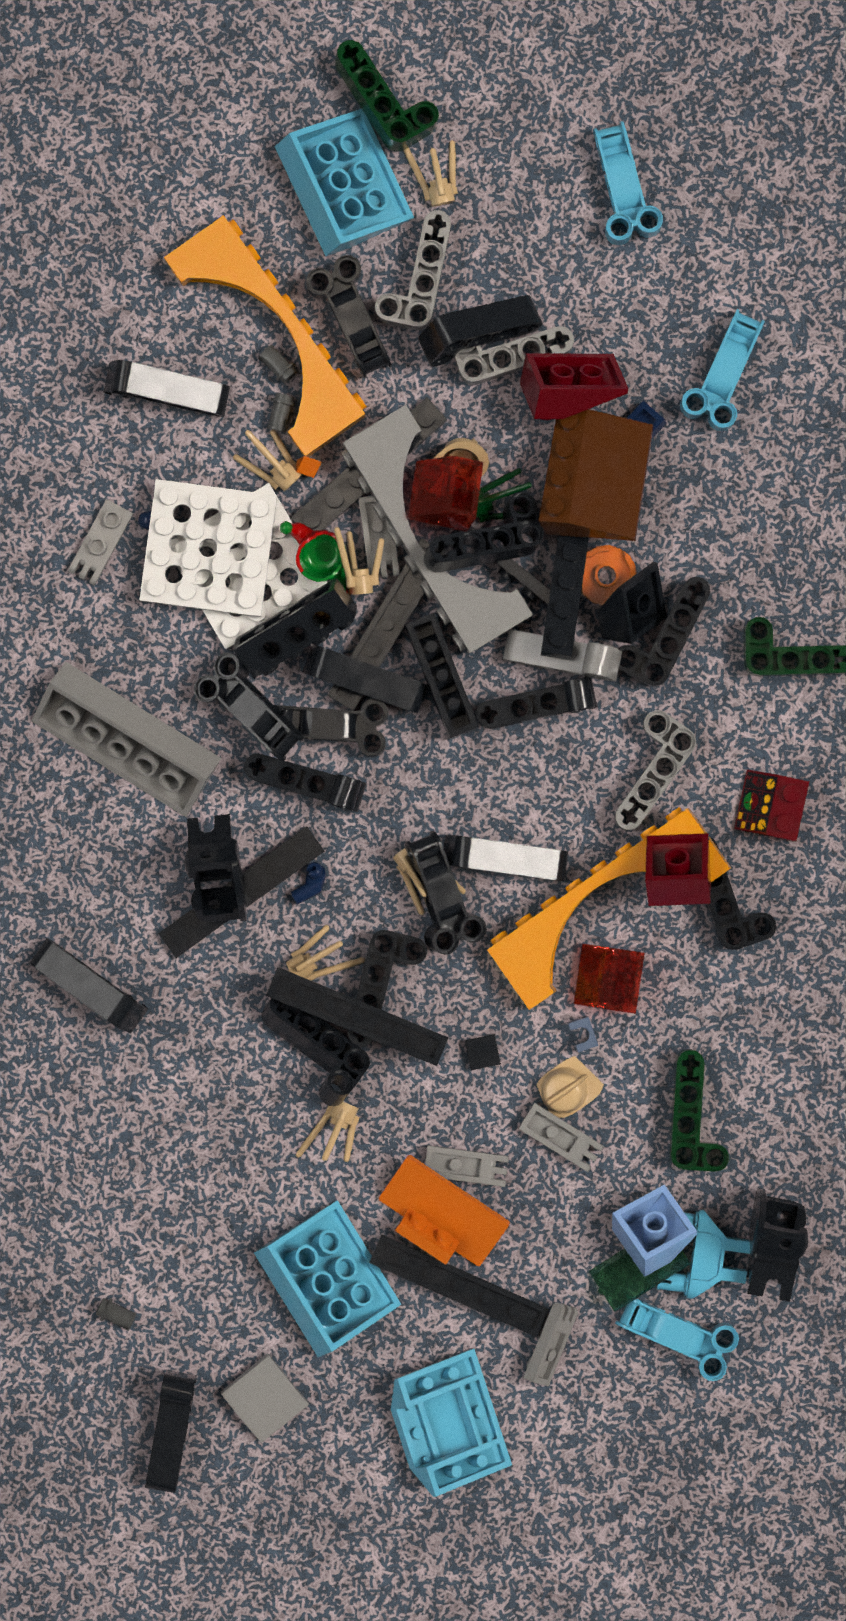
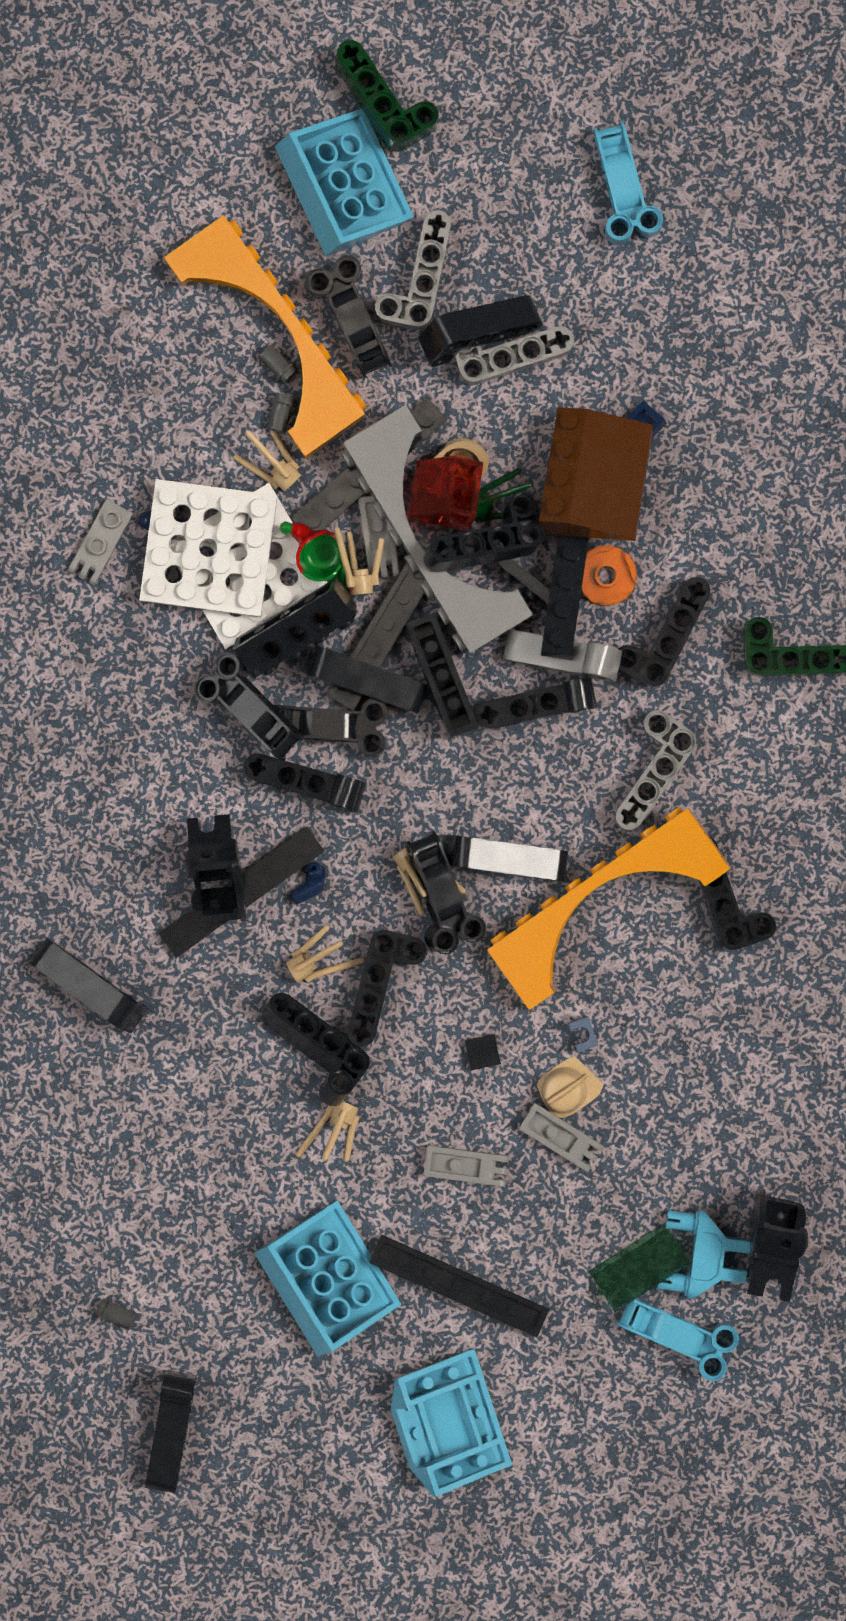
(125, 739): light grey slope -> none
(166, 387): beam -> none
(264, 1398): light grey slope -> none
(307, 466): orange piece -> none
(357, 1016): black plate -> none
(440, 190): tan plant -> none
(441, 1215): orange bracket -> none
(550, 1344): light grey hinge -> none
(569, 383): dark red slope -> none
(609, 978): clear red slope -> none
(633, 607): black slope -> none
(653, 1229): light blue slope -> none
(678, 869): dark red slope -> none
(693, 1109): dark green beam -> none
(725, 372): medium azure piece -> none
(771, 805): dark red slope -> none

